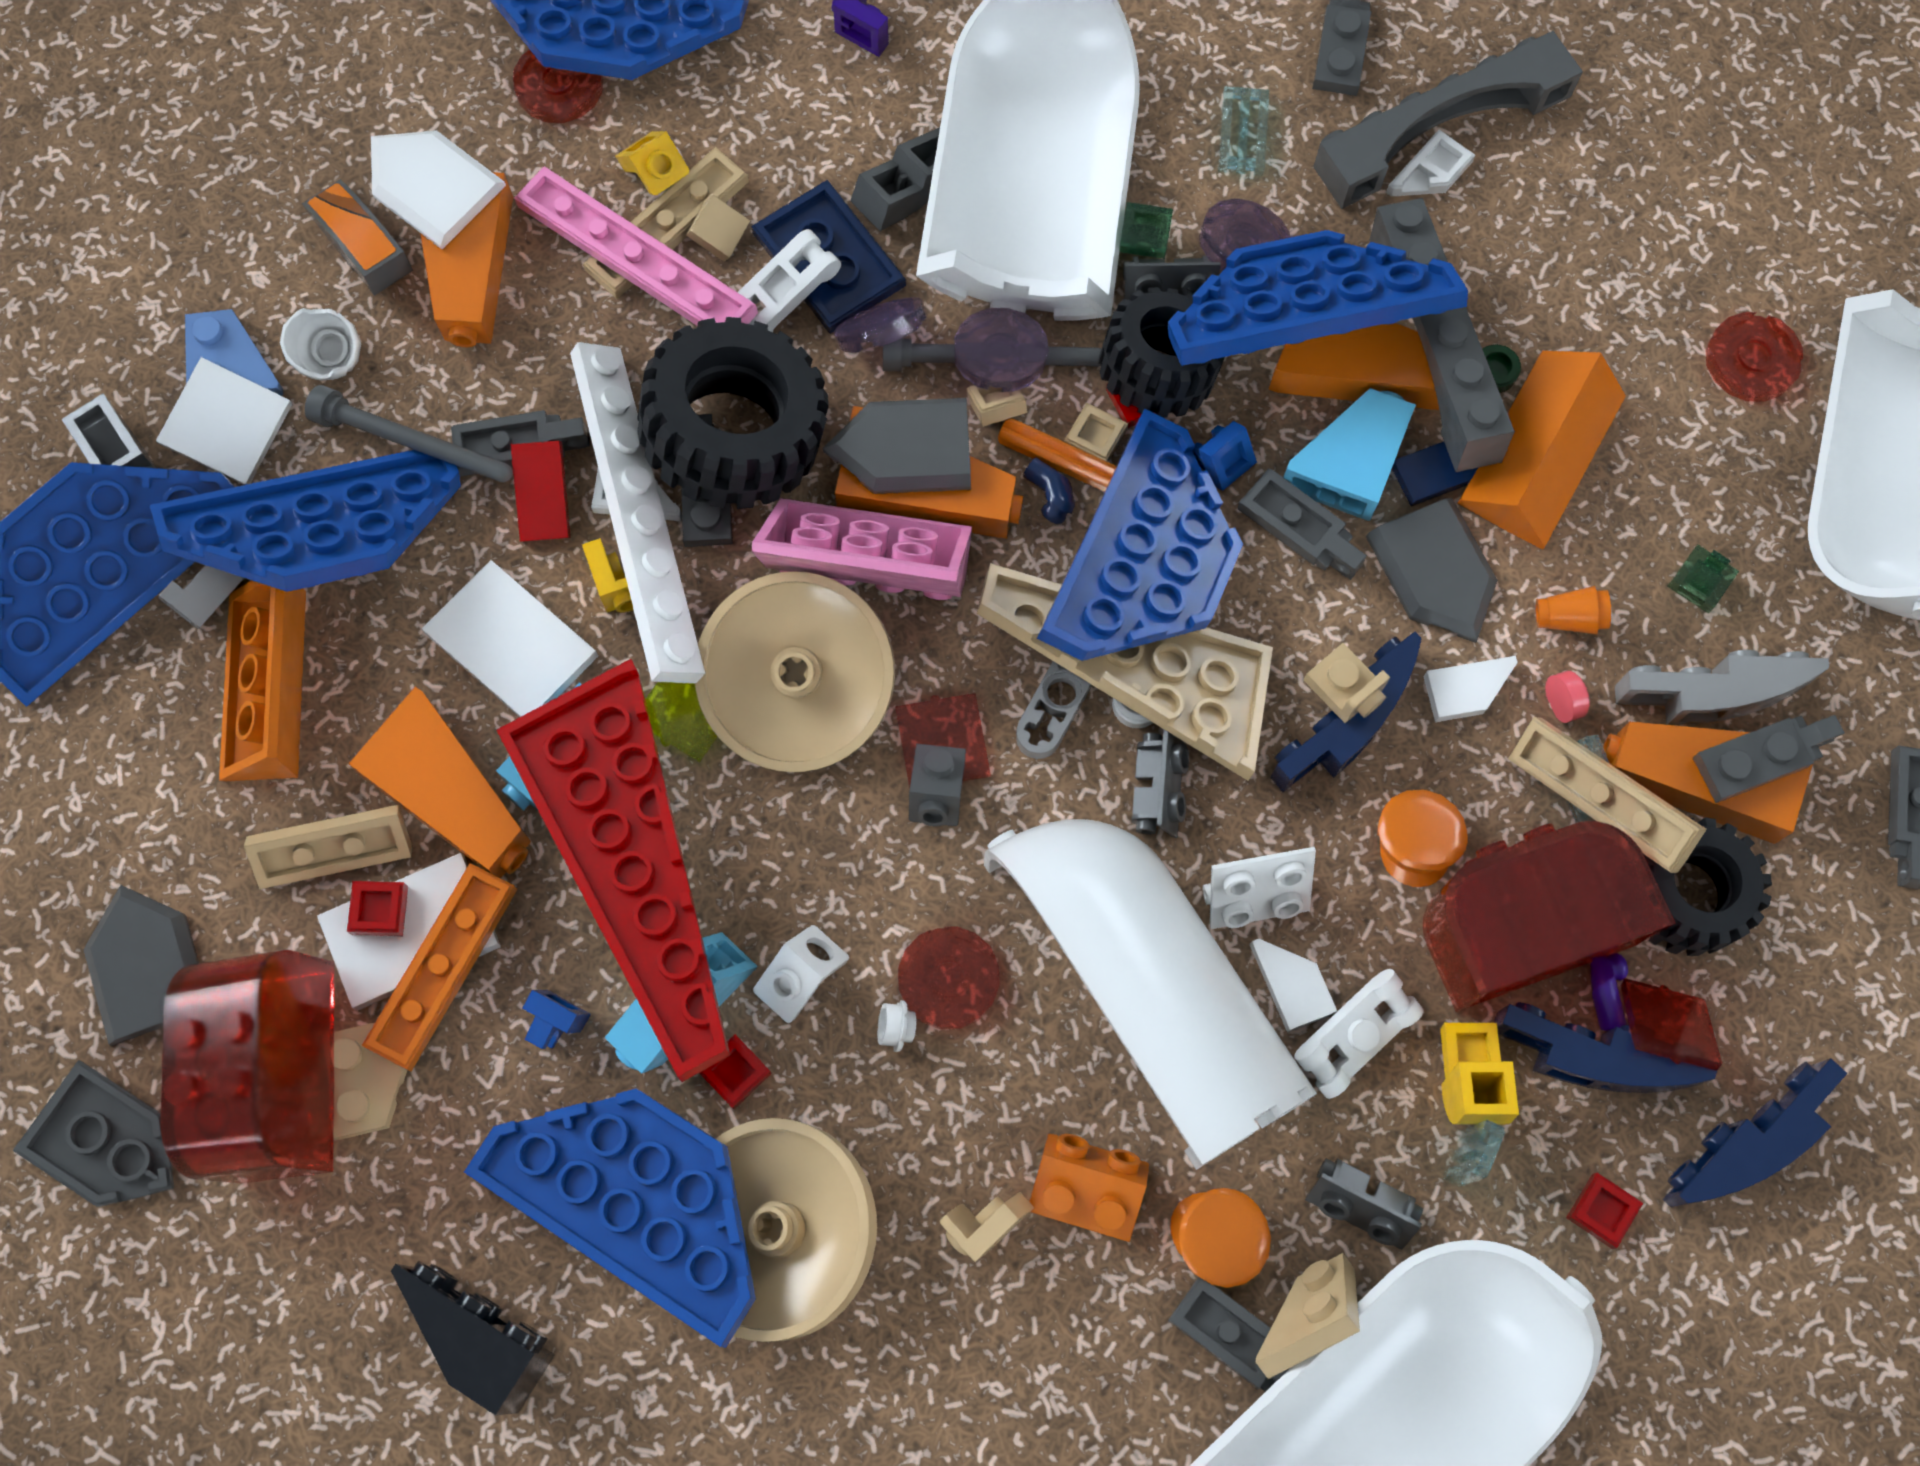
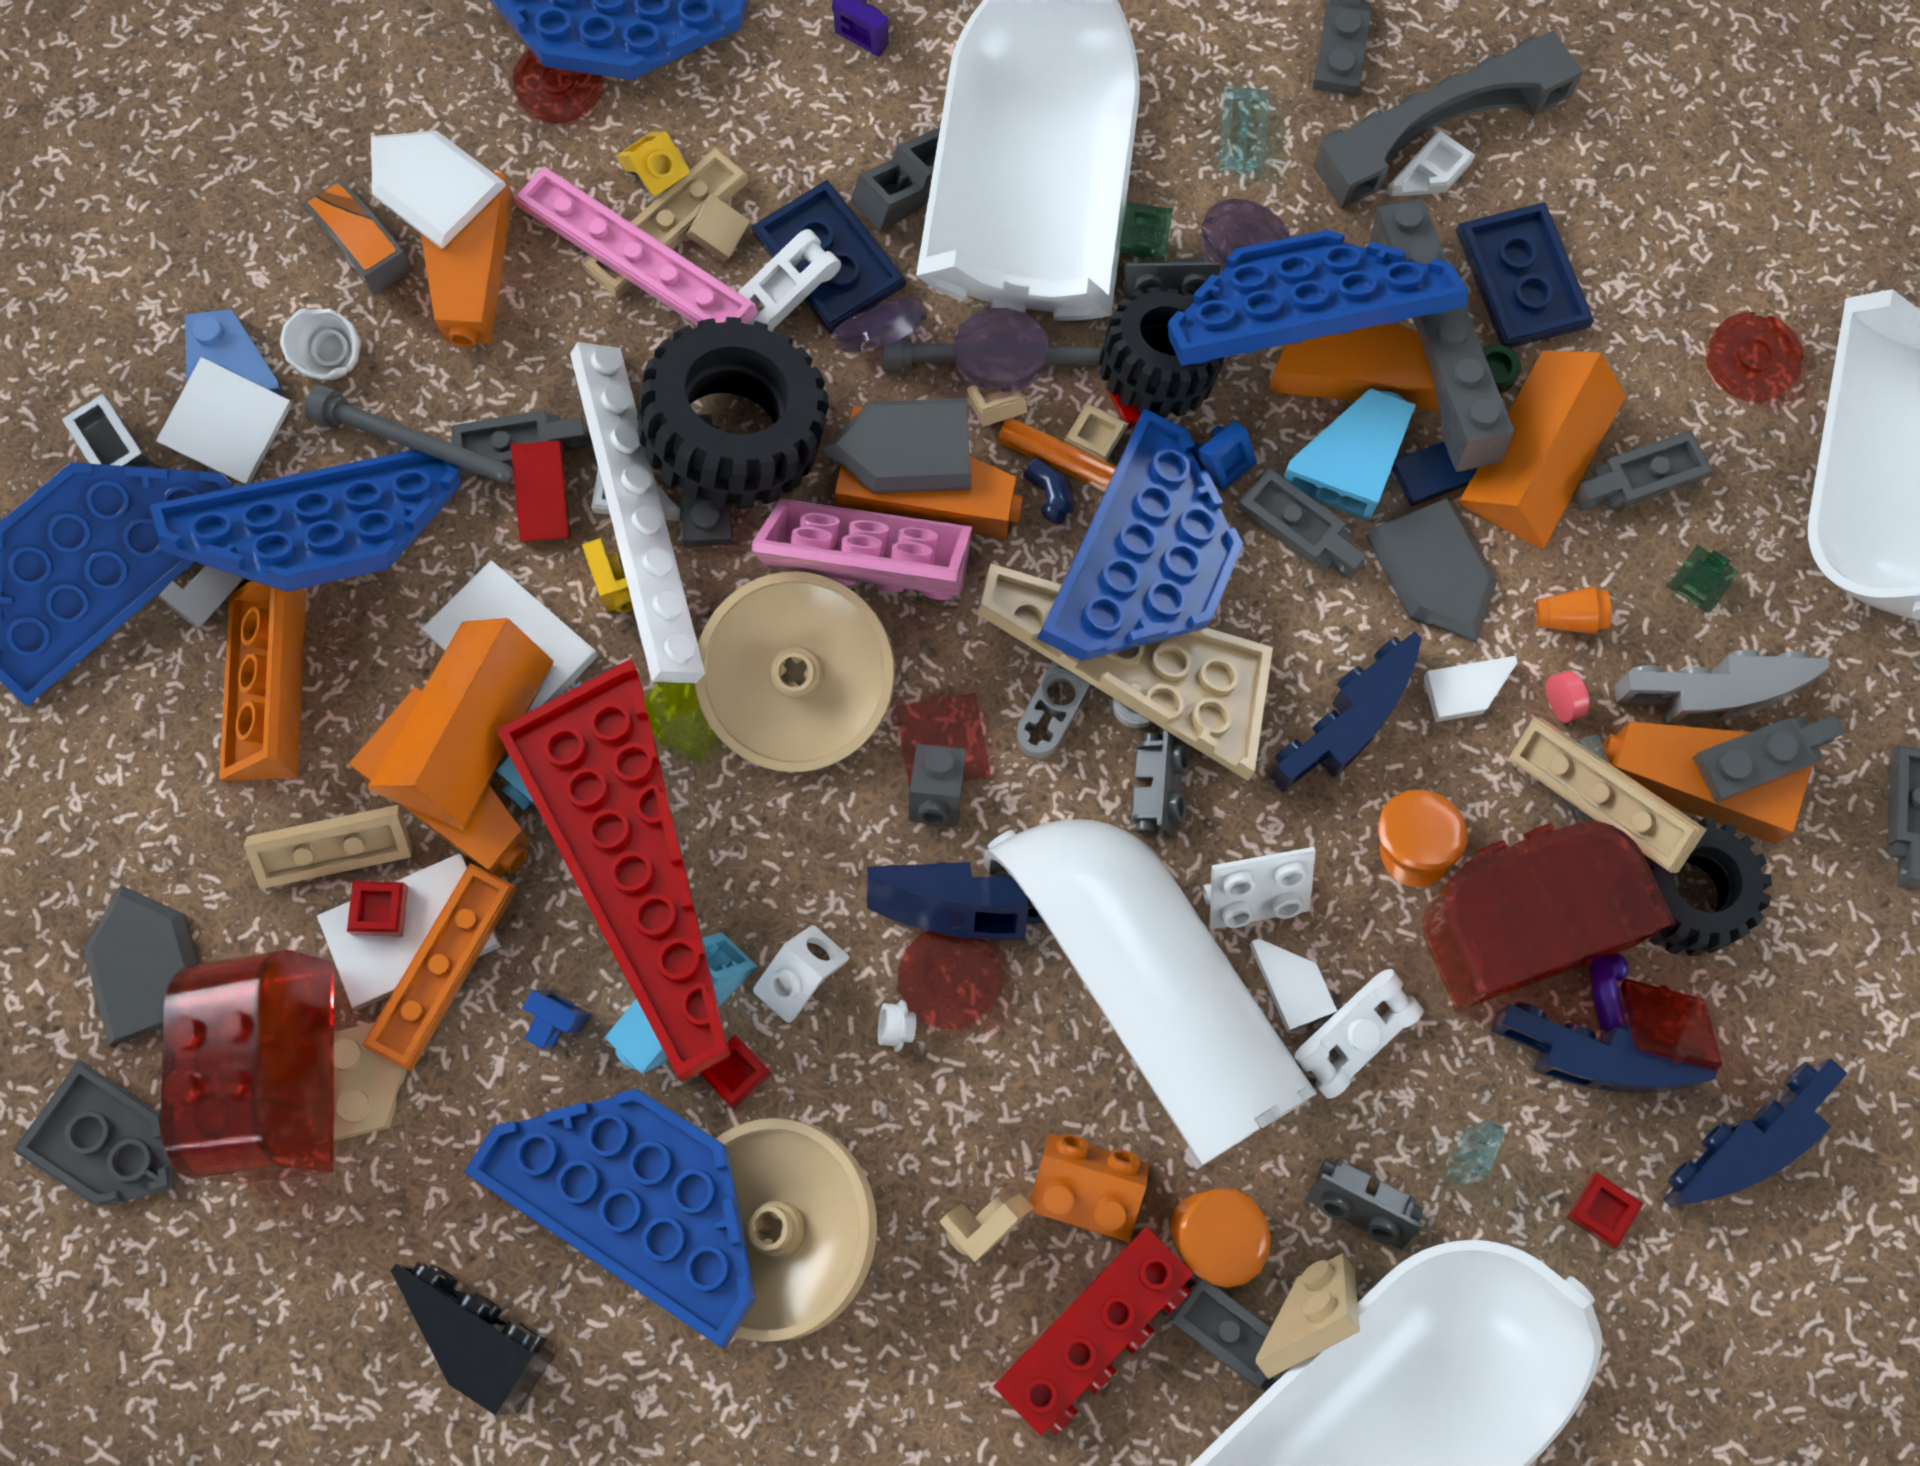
(450, 736): none -> orange slope
(950, 901): none -> dark blue slope
(1093, 1331): none -> red brick
(1347, 684): tan bracket -> none
(1476, 1079): yellow brick -> none
(1524, 275): none -> dark blue tile
(1645, 473): none -> dark grey hinge

